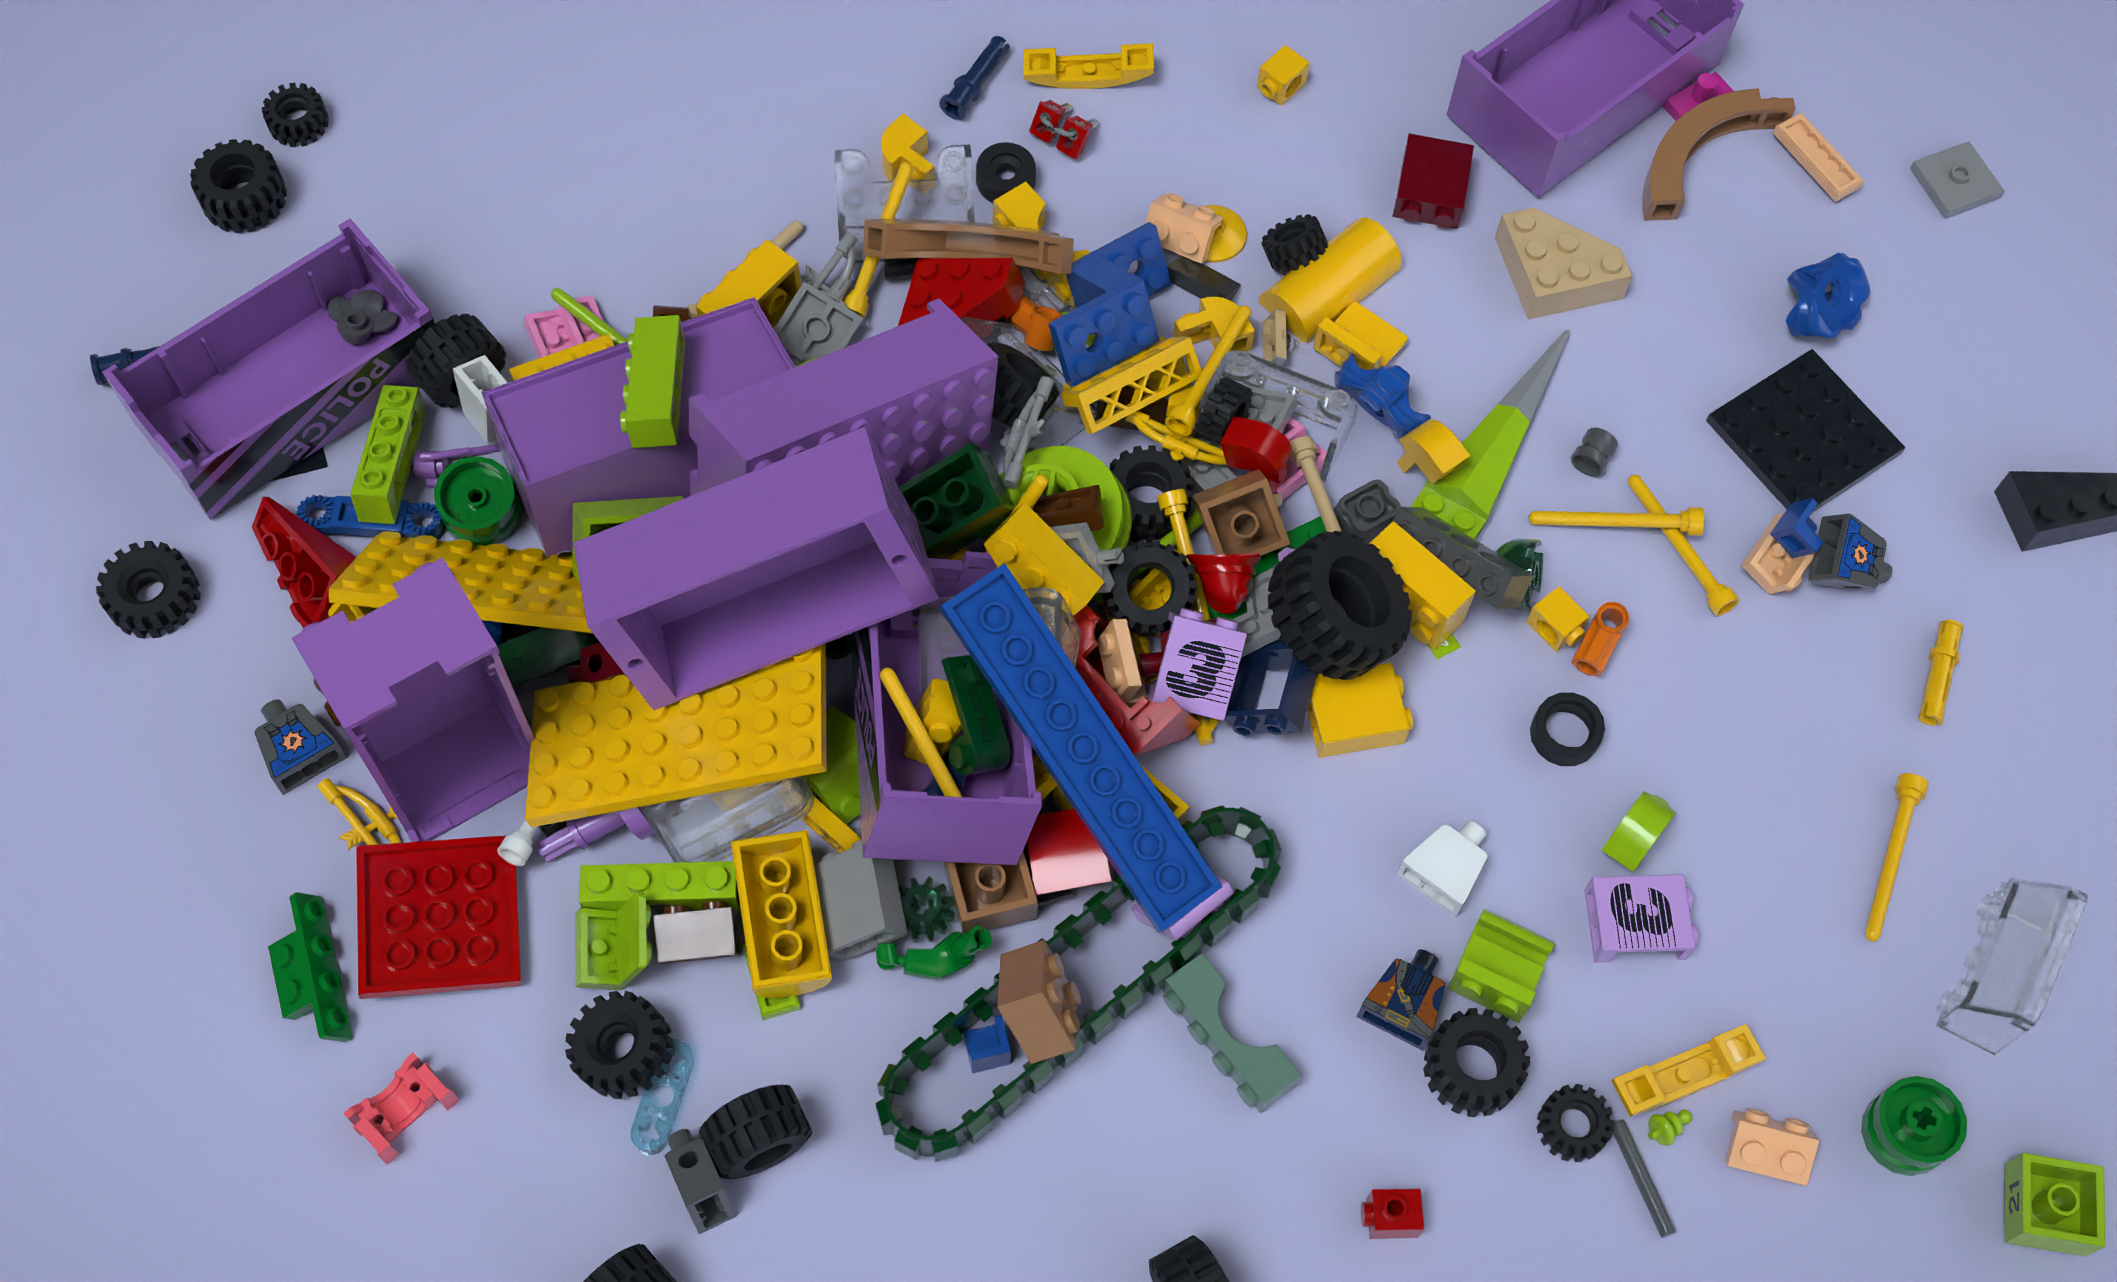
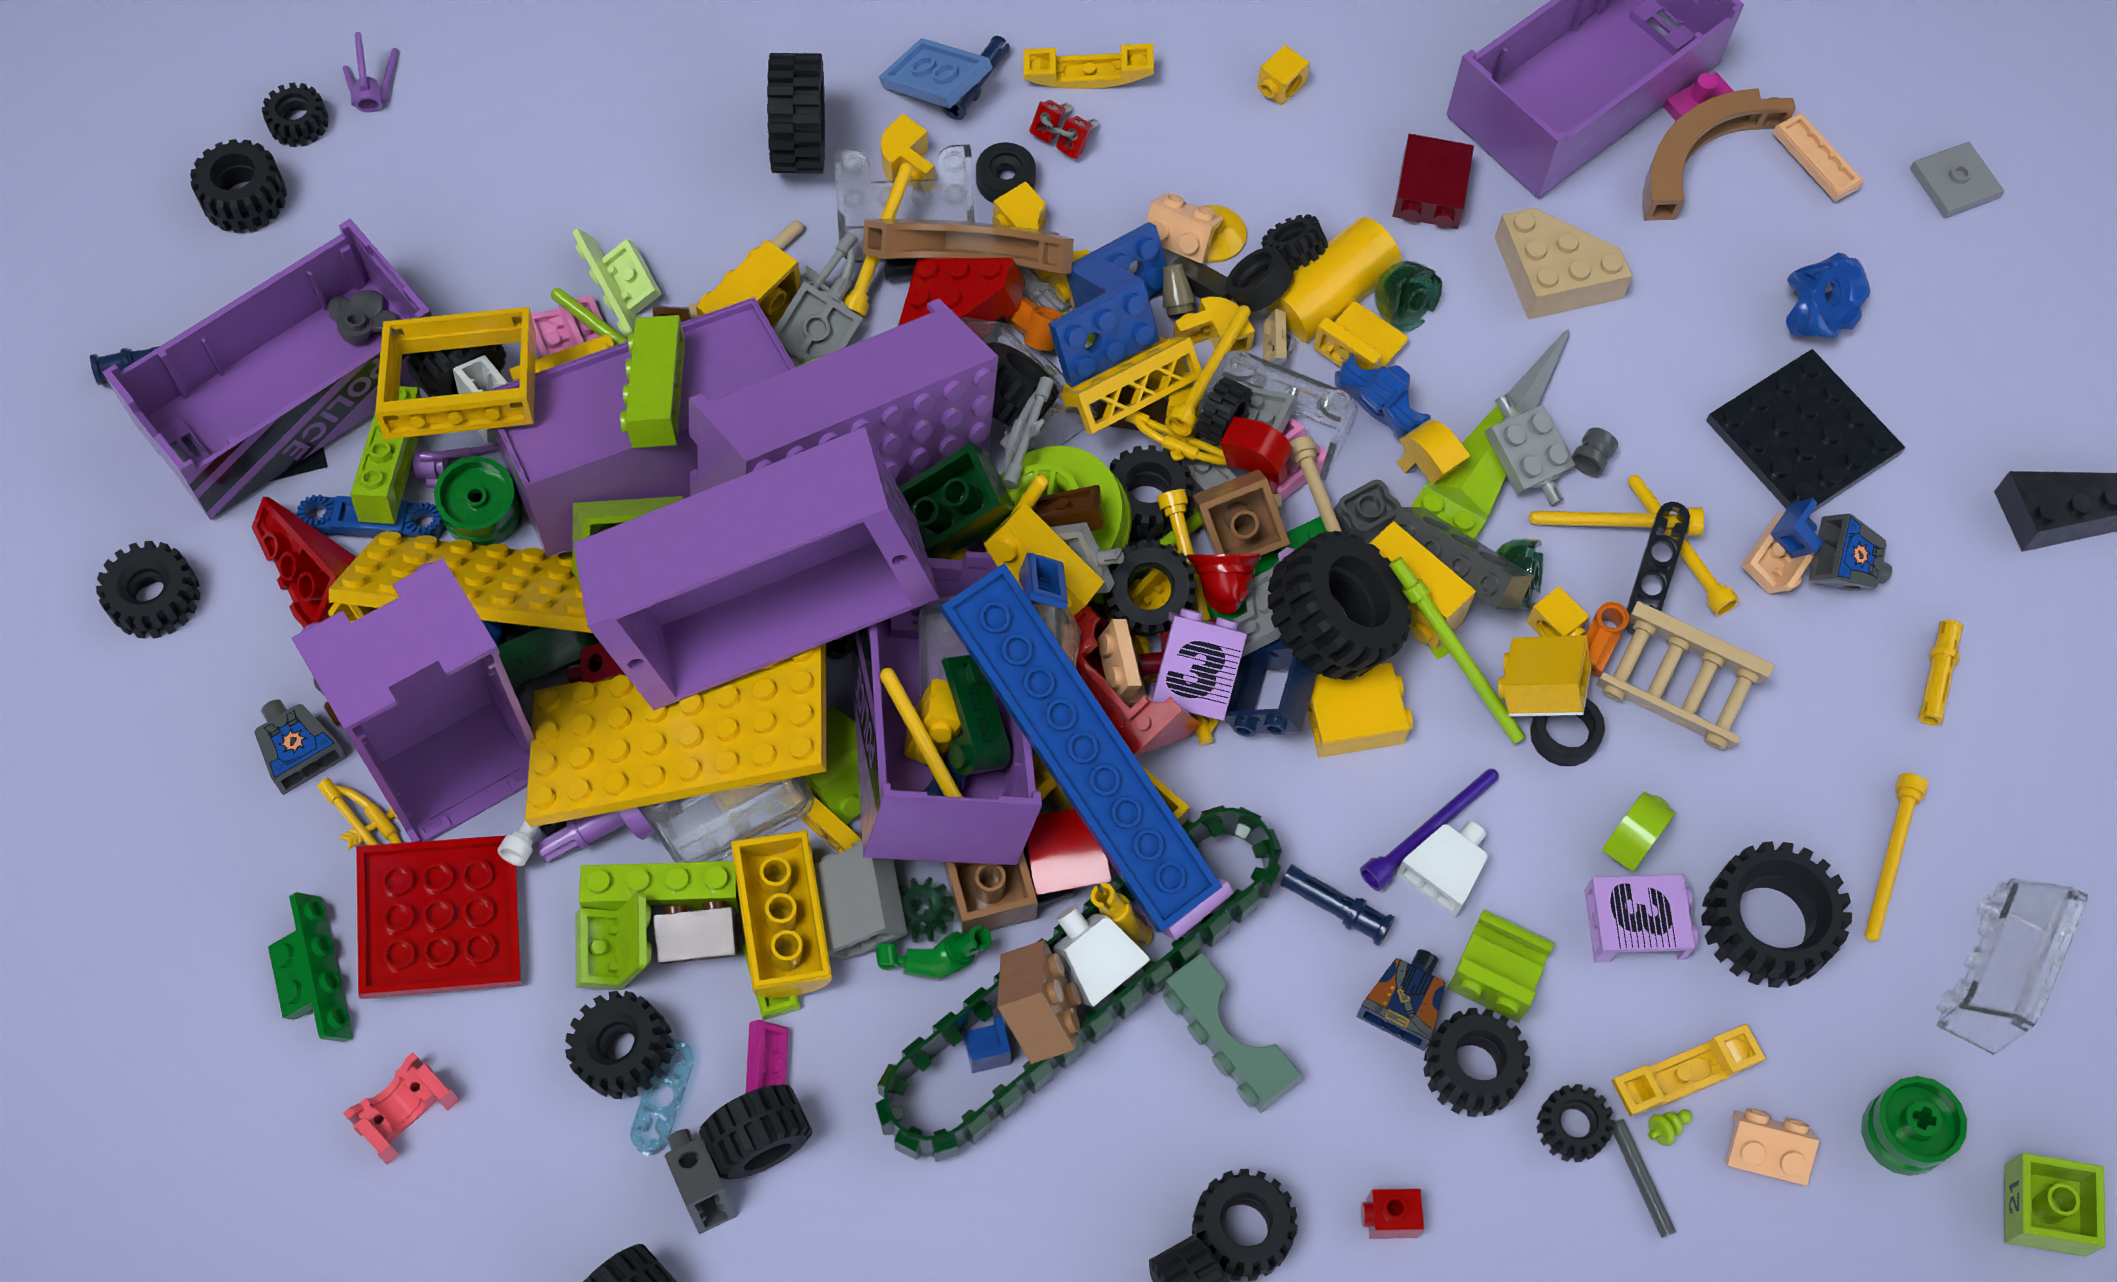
(367, 93): none -> medium lavender plant
(456, 411): none -> yellow window
(621, 276): none -> yellowish green bracket
(766, 1055): none -> dark pink plate
(796, 113): none -> black tyre
(935, 73): none -> medium blue plate
(1044, 580): none -> blue slope
(1096, 954): none -> white torso
(1120, 912): none -> yellow pin
(1176, 290): none -> dark tan cone
(1259, 279): none -> black tyre
(1268, 1201): none -> black tyre
(1352, 912): none -> dark blue pin
(1379, 871): none -> dark purple piece
(1407, 293): none -> clear green cylinder
(1417, 593): none -> lime bar
(1529, 449): none -> light grey plate
(1546, 676): none -> yellow piece
(1653, 568): none -> black beam
(1714, 655): none -> tan fence
(1802, 882): none -> black tyre

